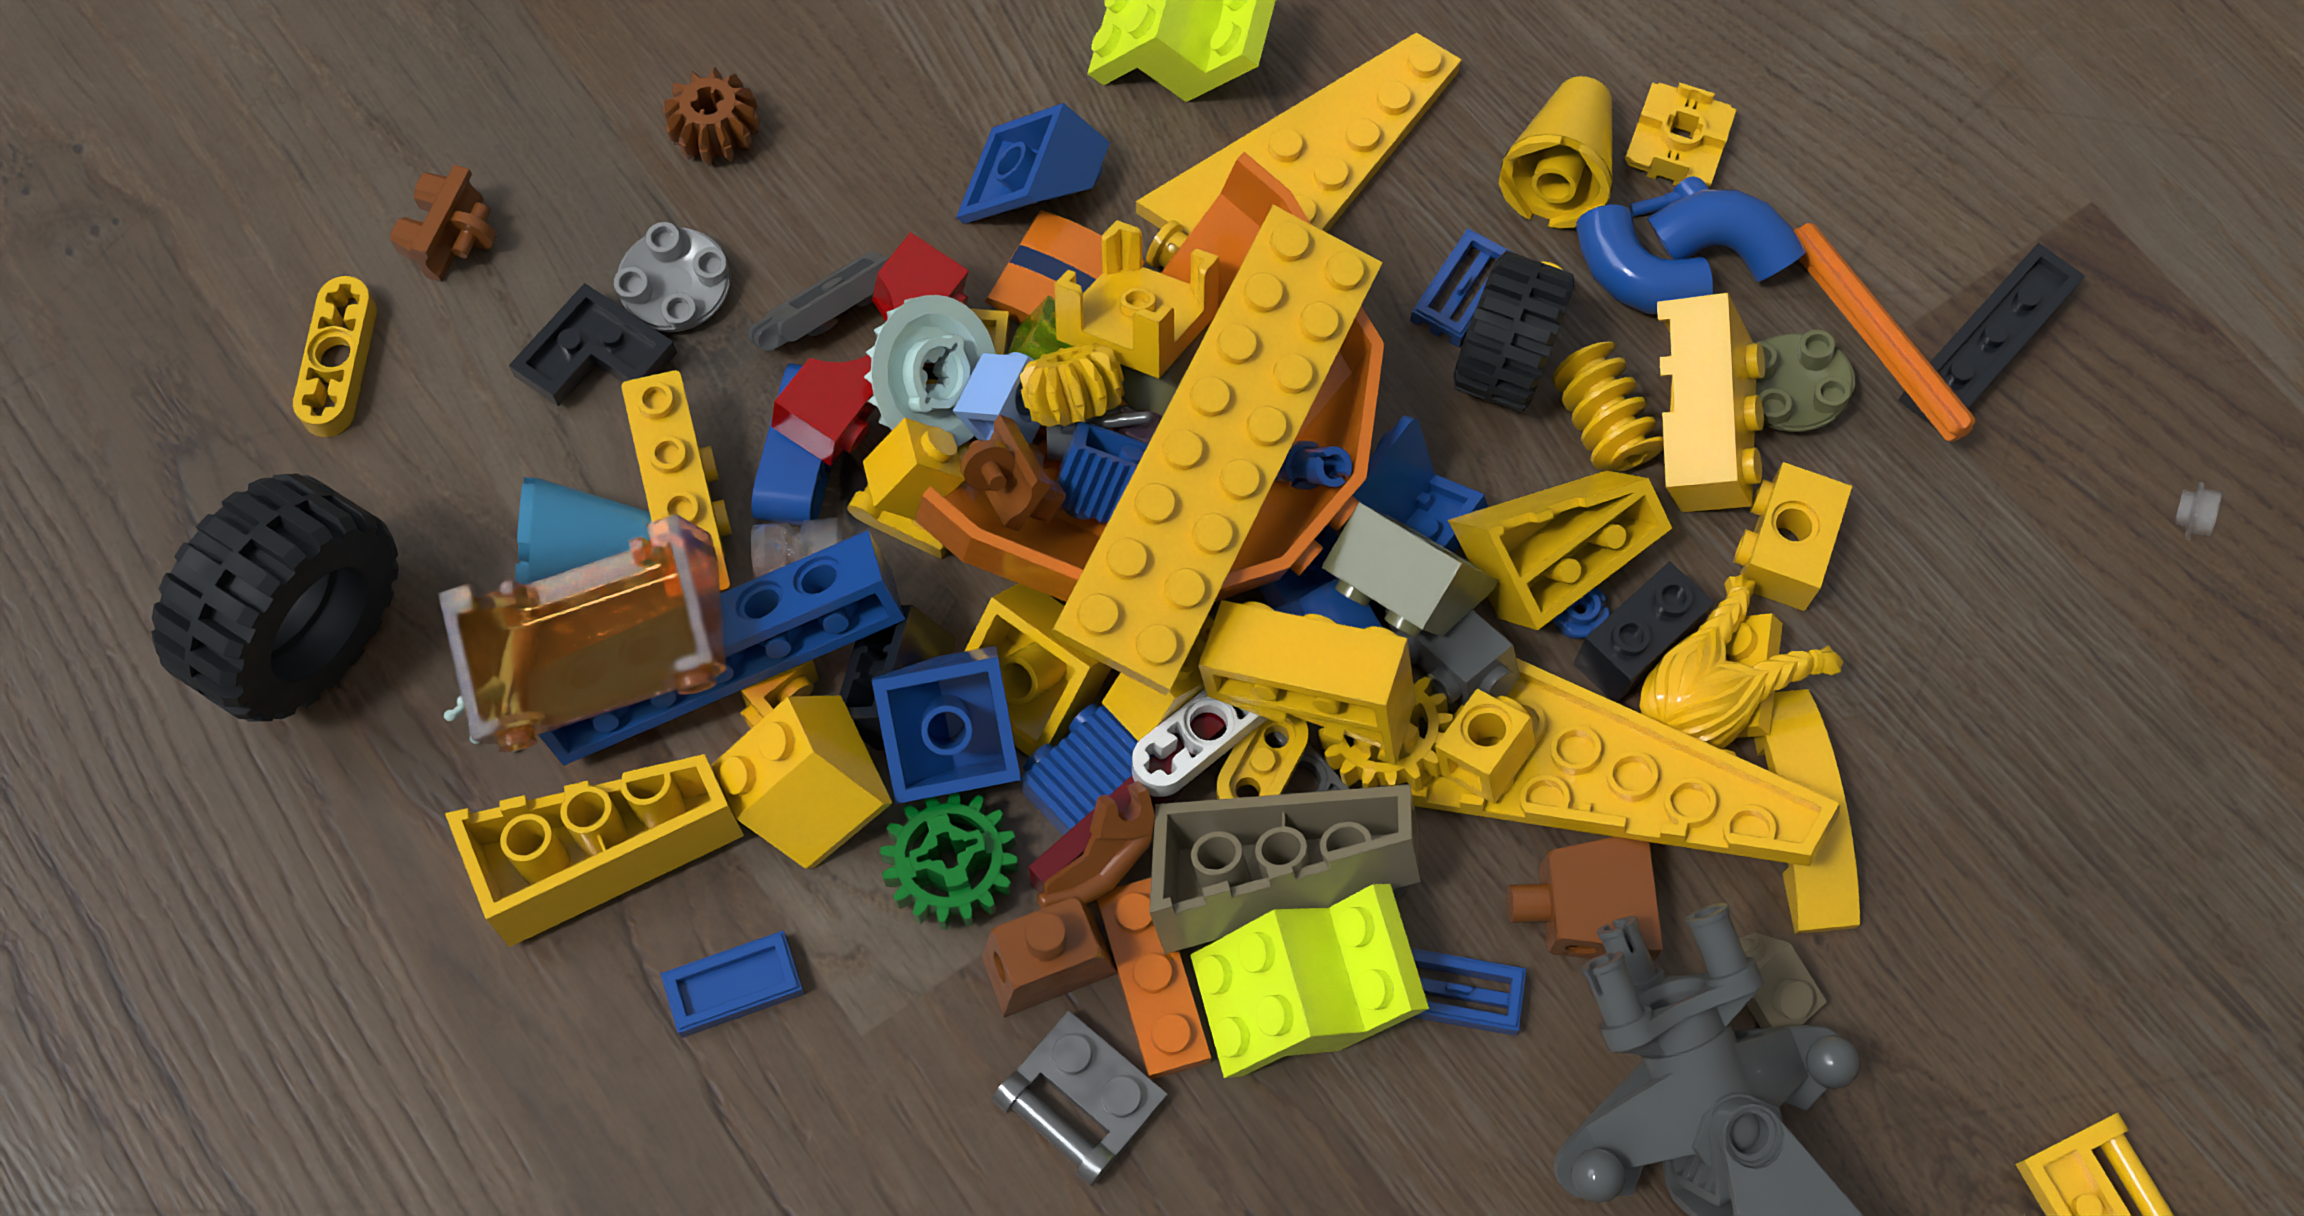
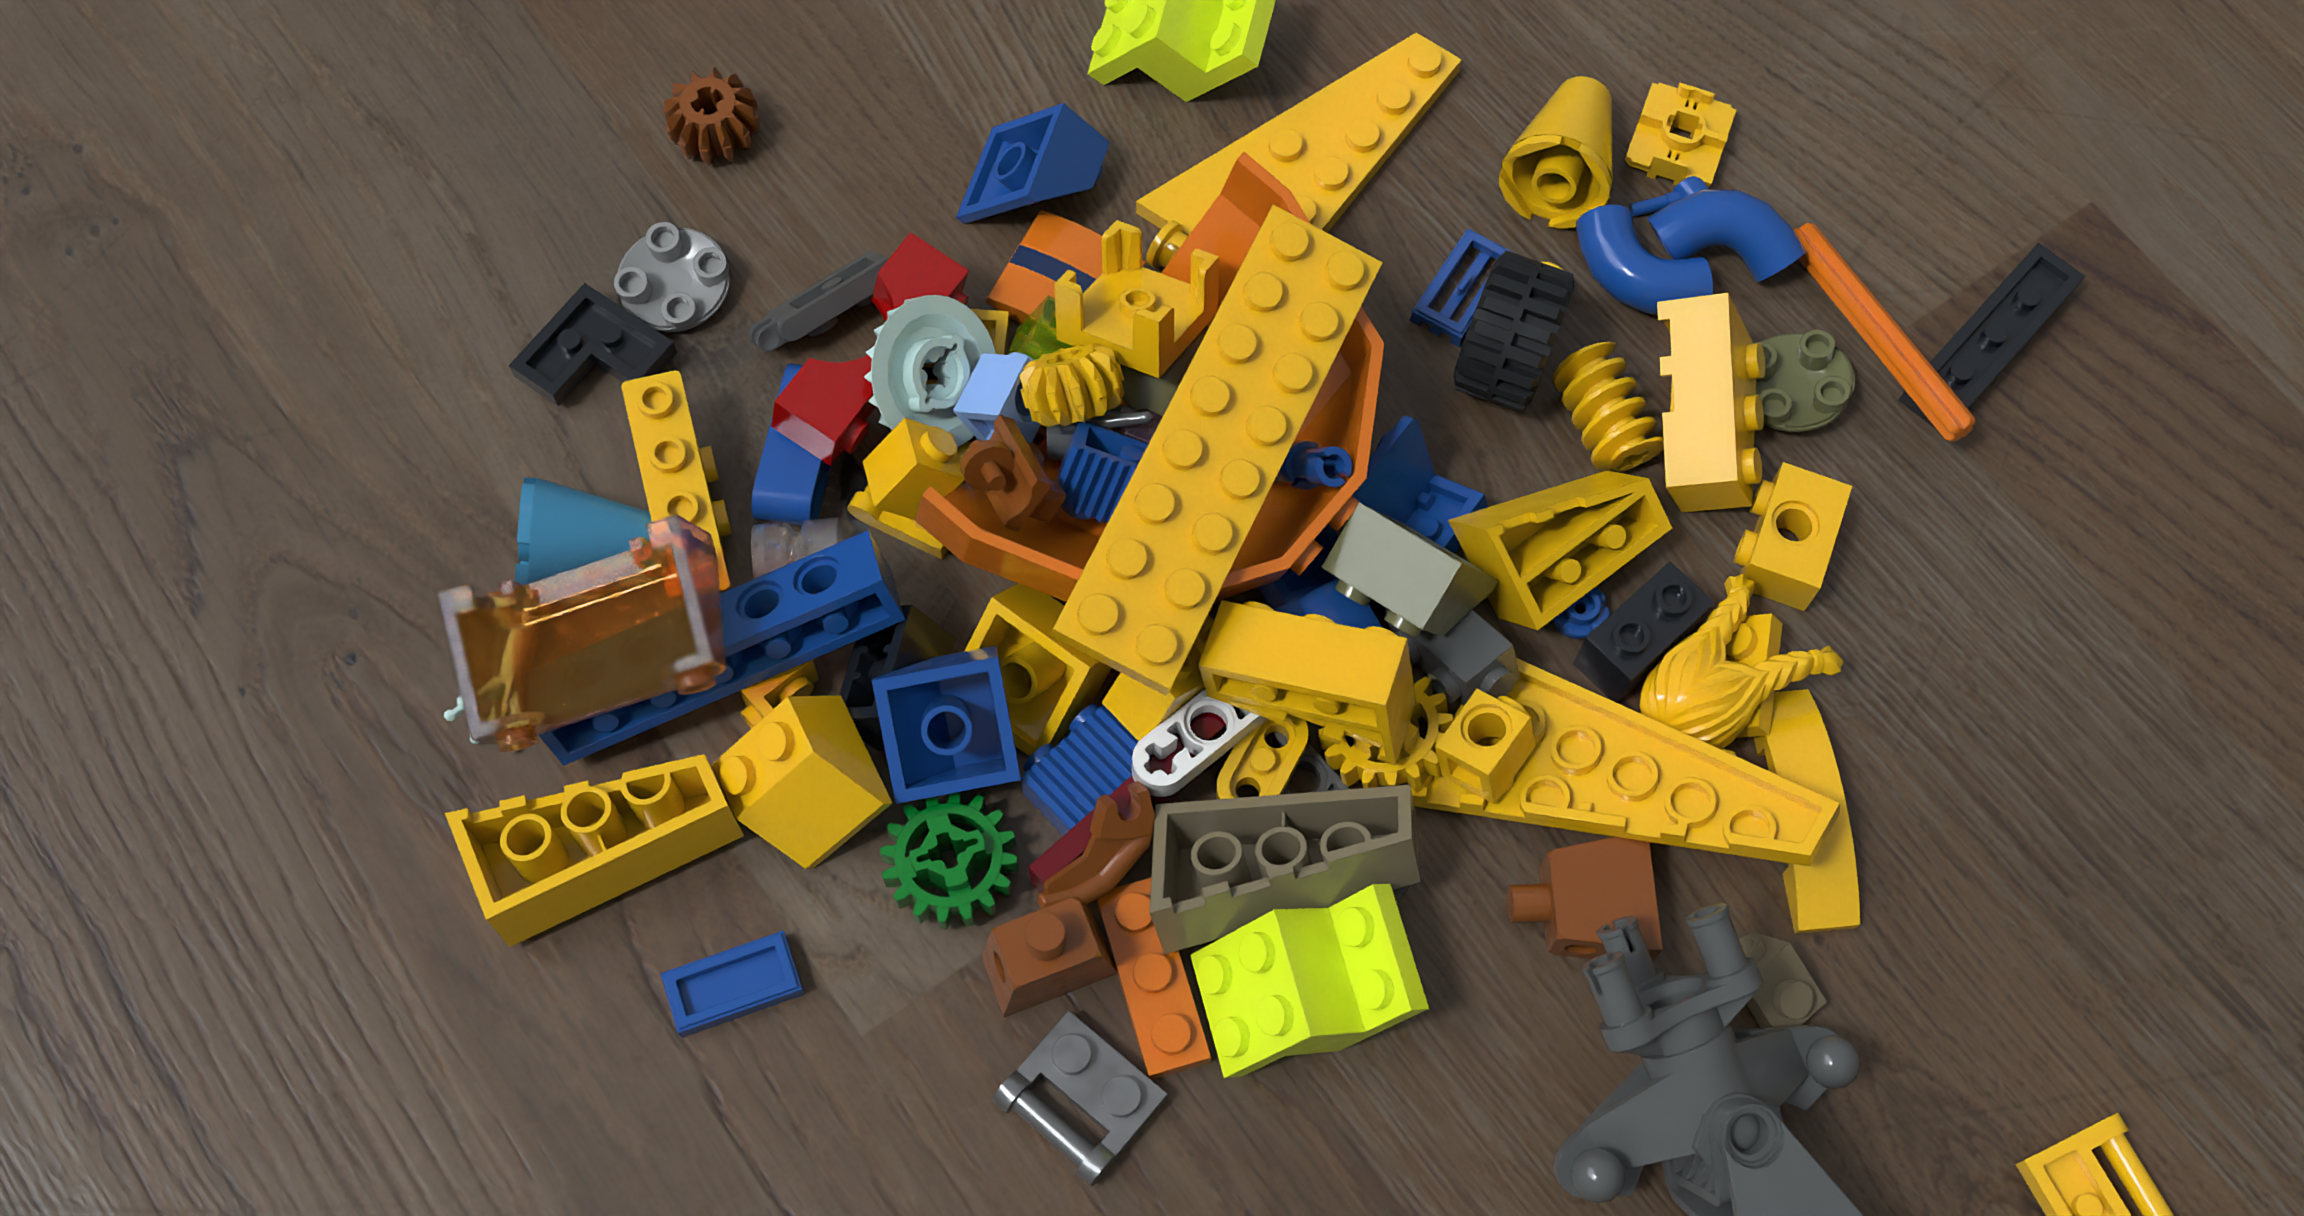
(274, 597): black tyre -> none
(343, 380): yellow beam -> none
(450, 228): dark orange hips -> none
(1473, 968): blue tile -> none
(2198, 511): clear plate -> none

